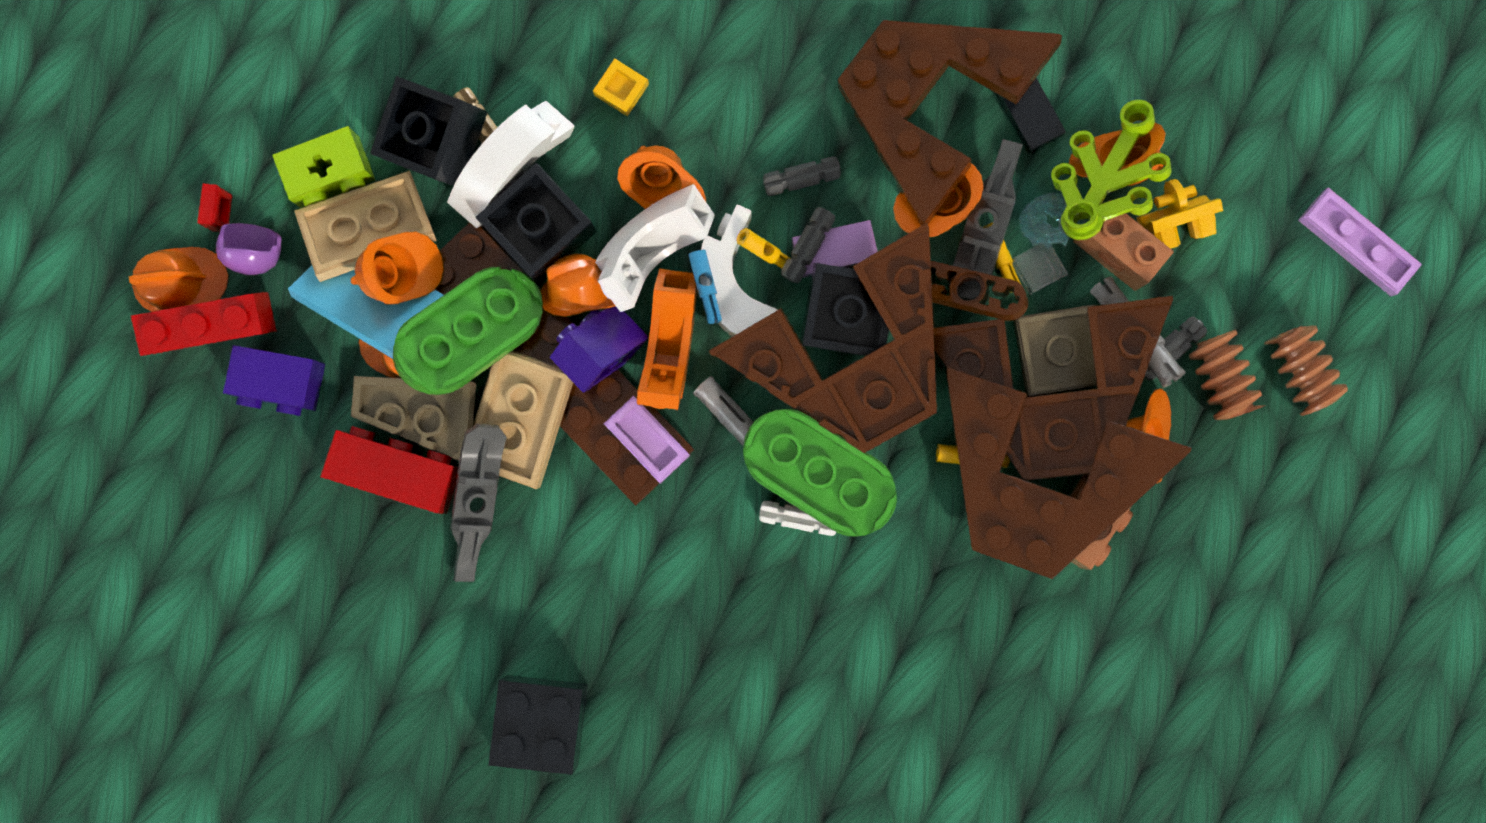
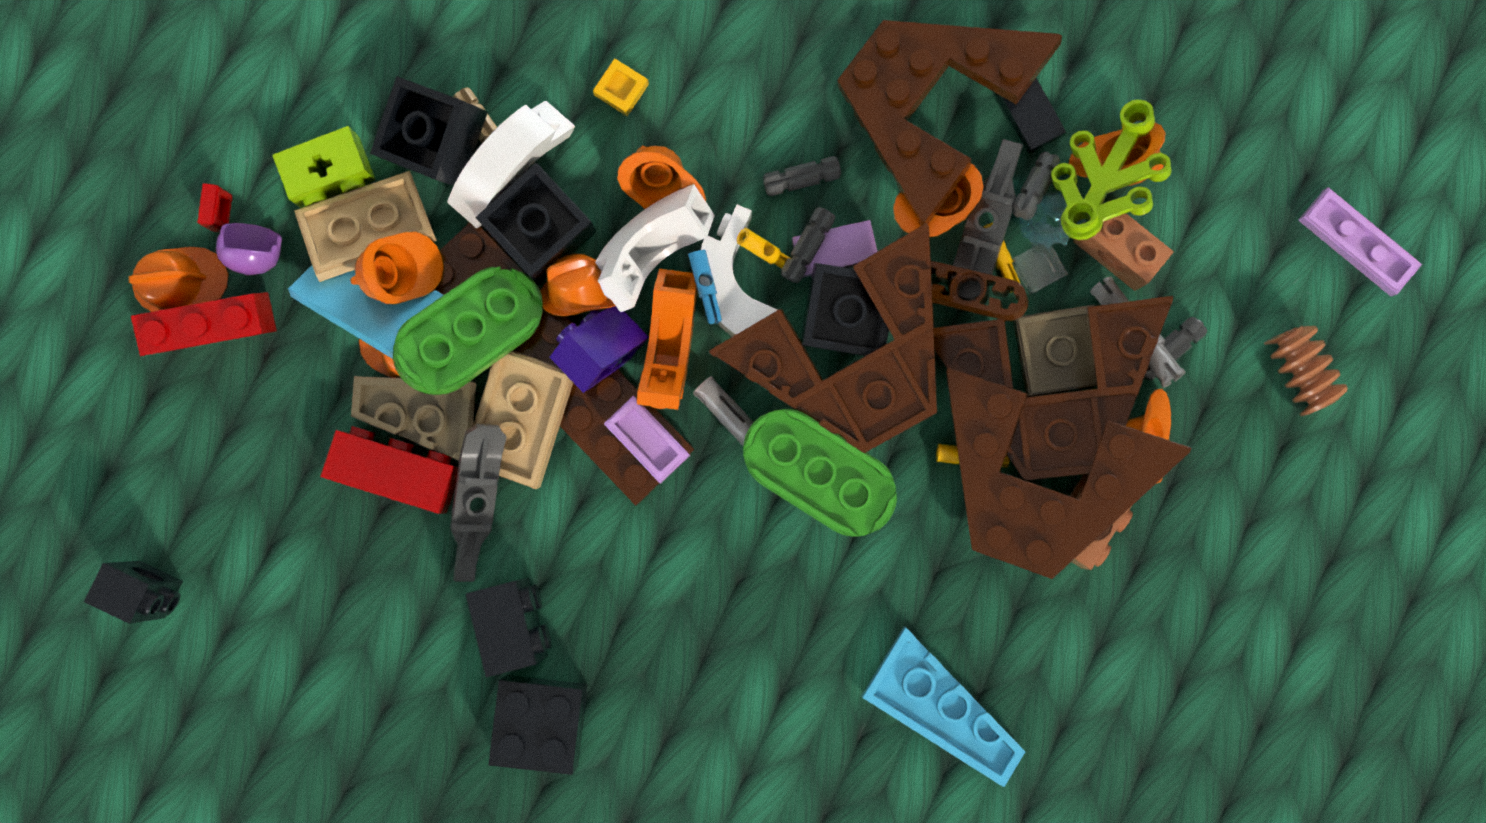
(134, 591): none -> black brick
(273, 378): dark purple brick -> none
(509, 626): none -> black brick
(791, 517): white axle -> none
(933, 703): none -> medium azure wing
(1035, 186): none -> dark grey axle
(1196, 212): yellow hips -> none
(1226, 376): nougat piece -> none

